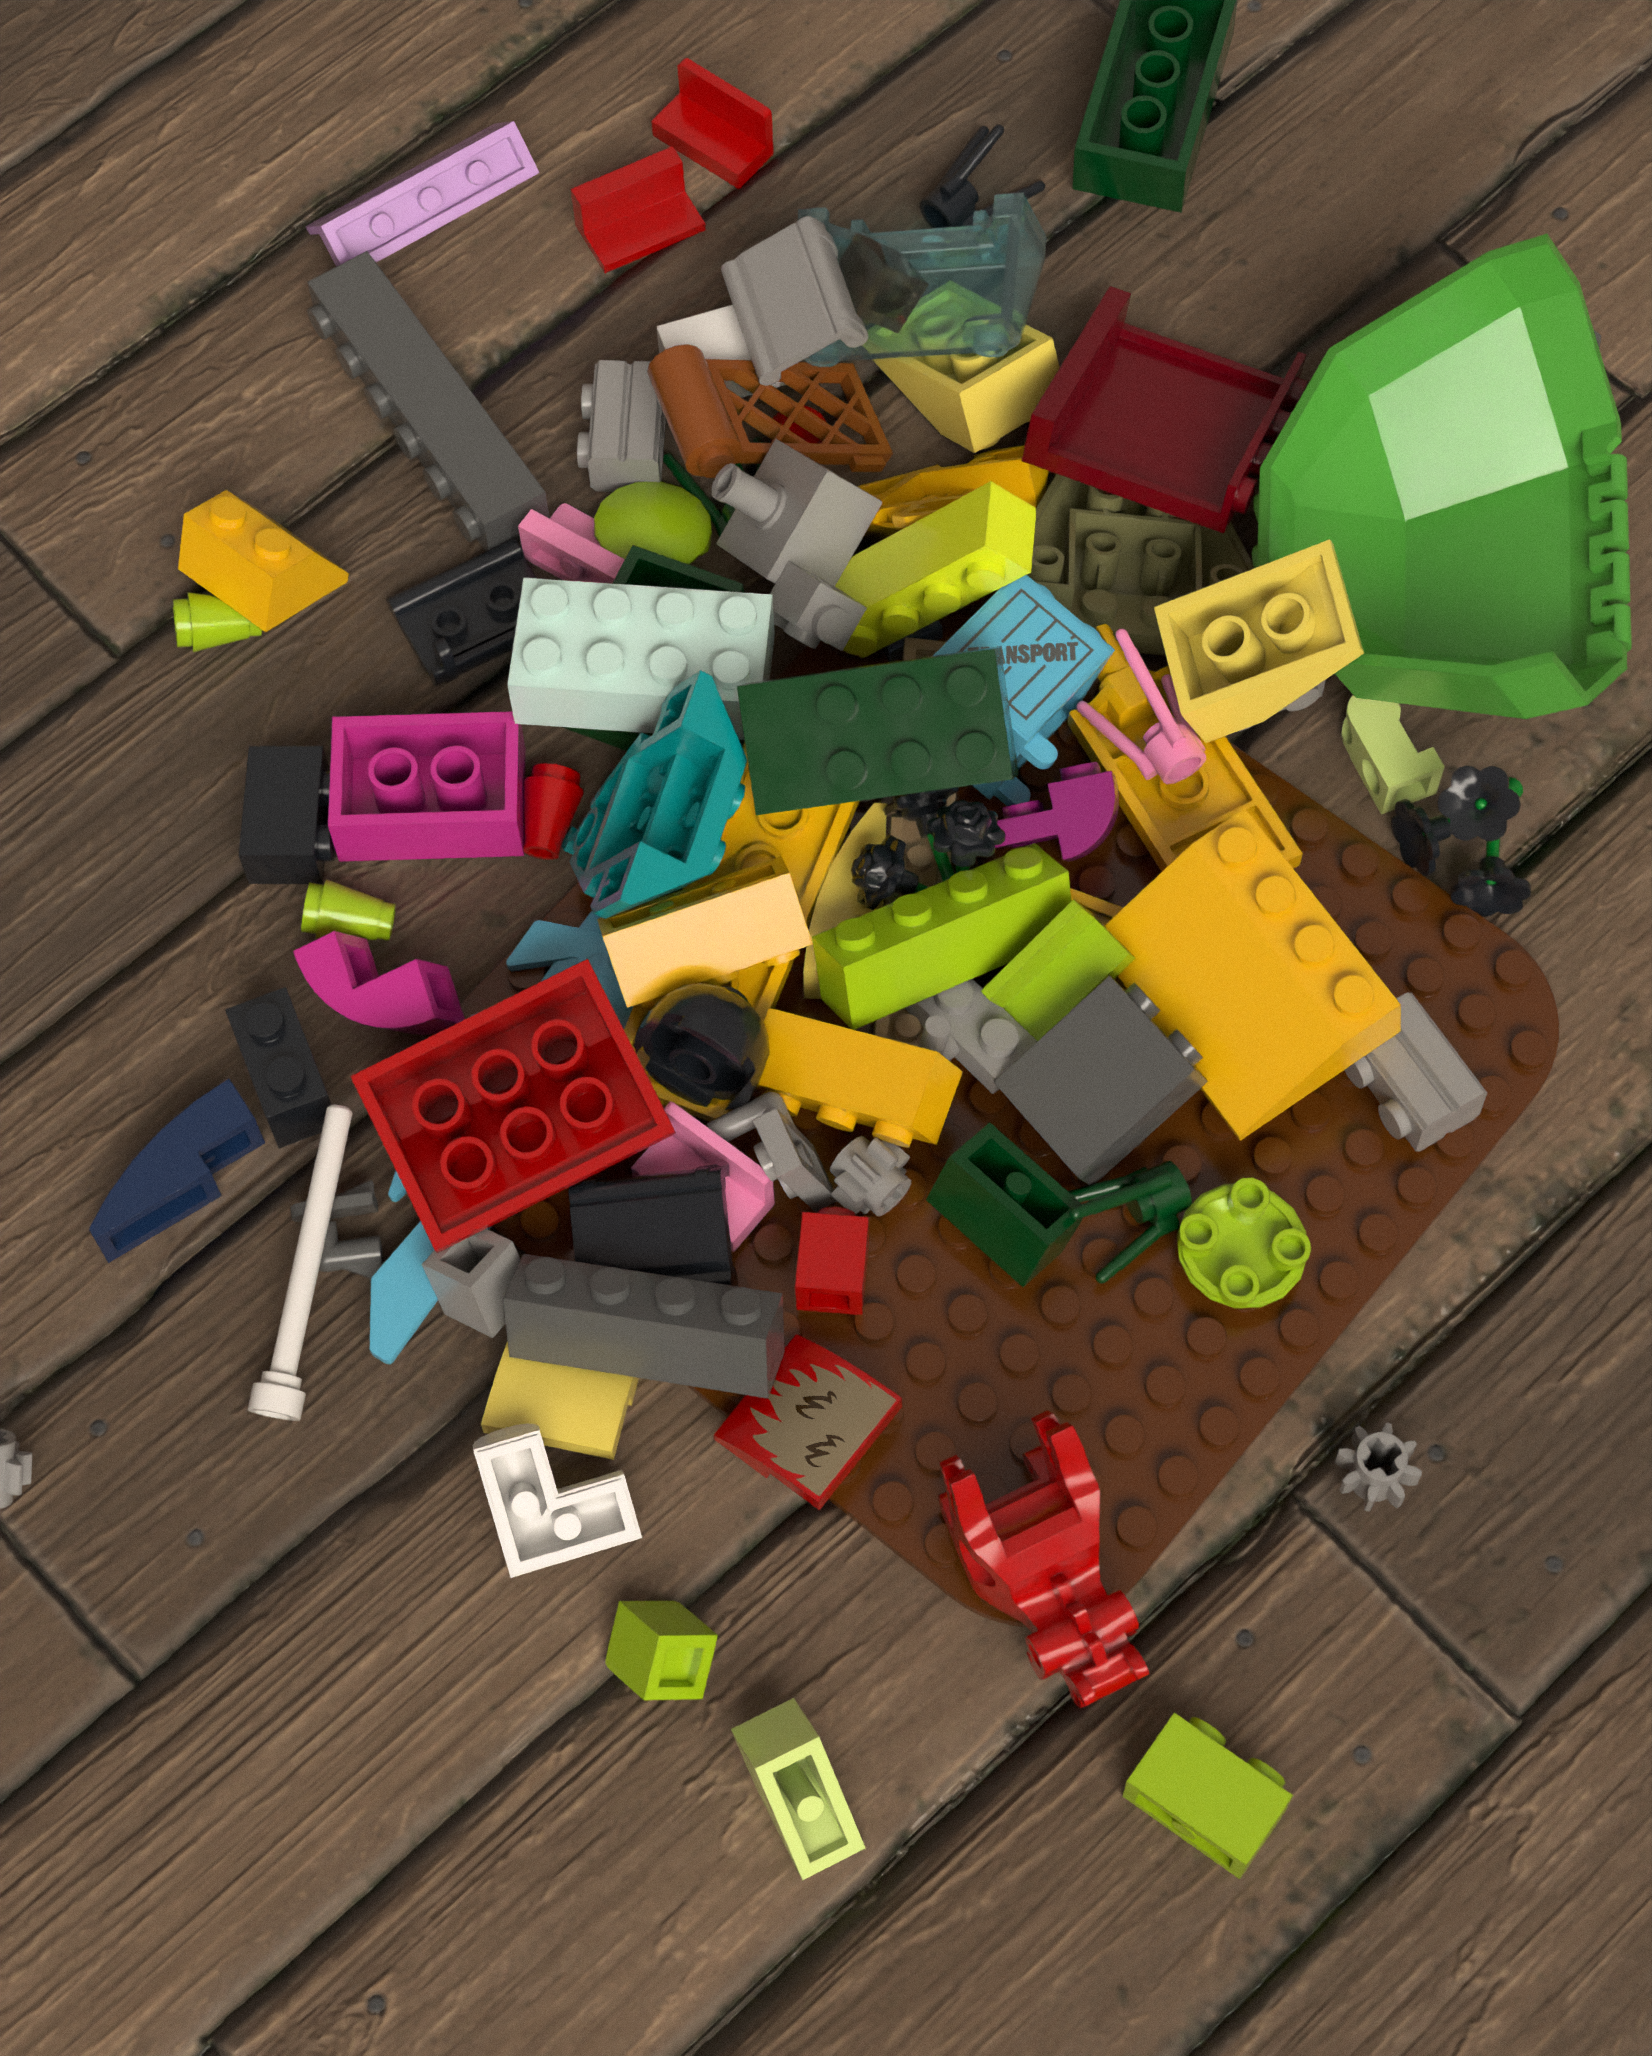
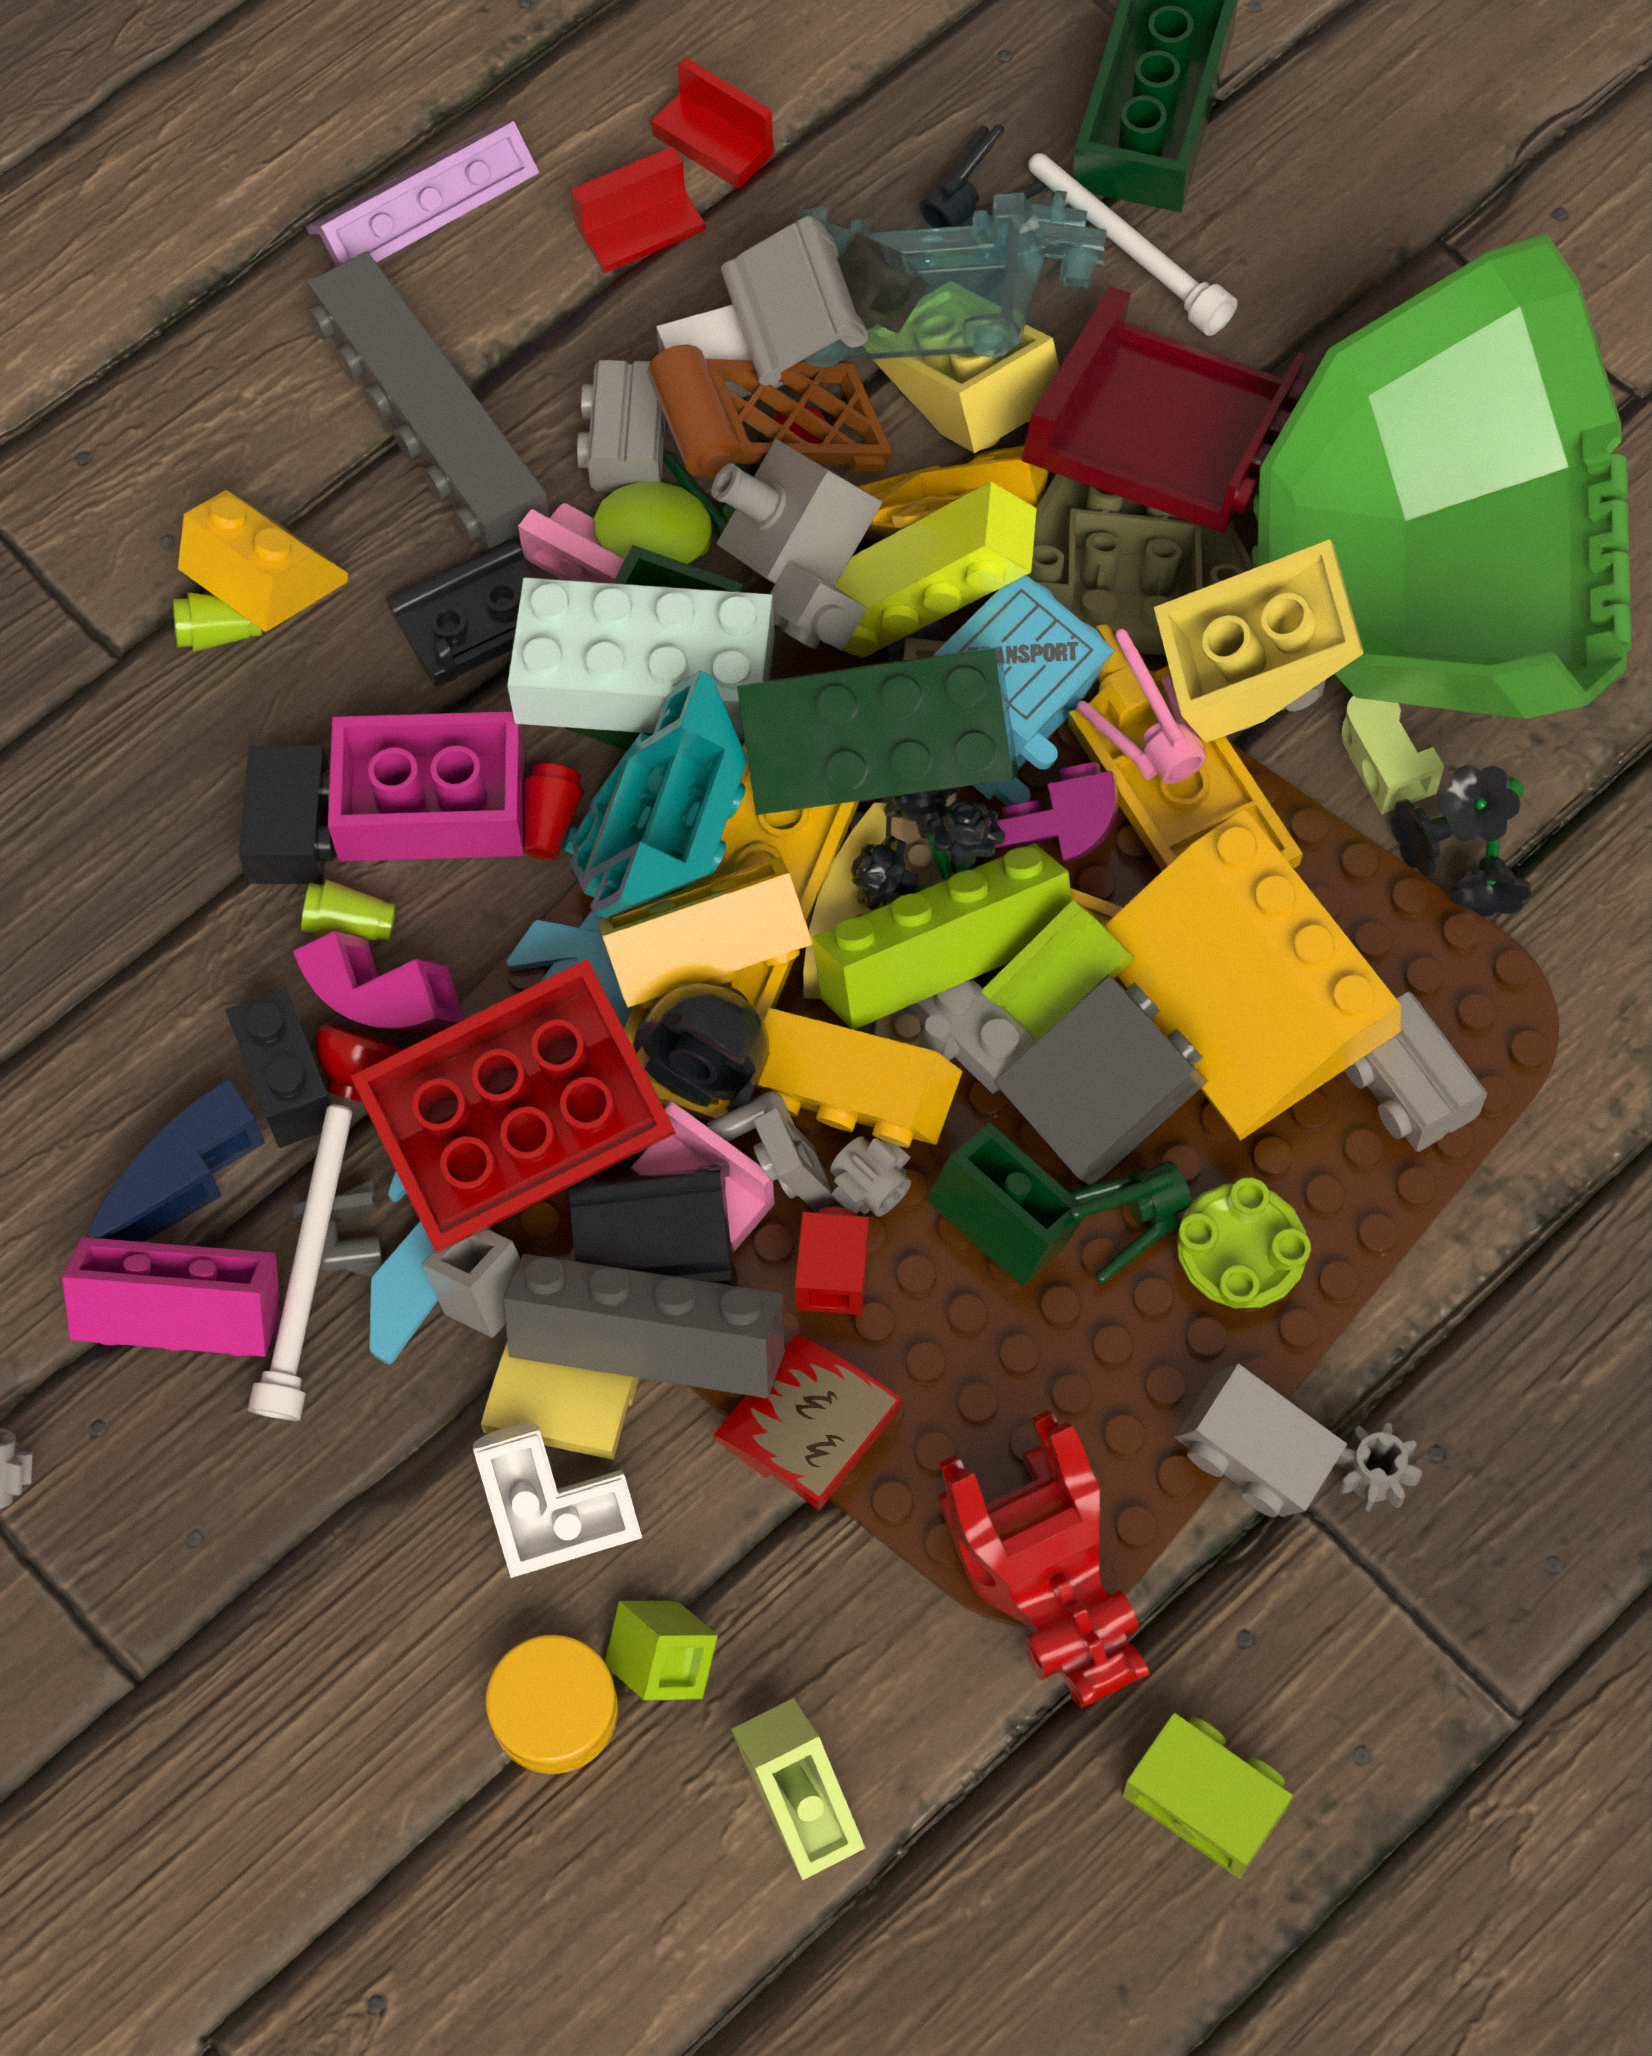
(172, 1296): none -> dark pink brick
(347, 1051): none -> red brick
(552, 1704): none -> yellow head
(1071, 241): none -> clear light blue hips
(1208, 305): none -> white piece
(1259, 1442): none -> light grey brick

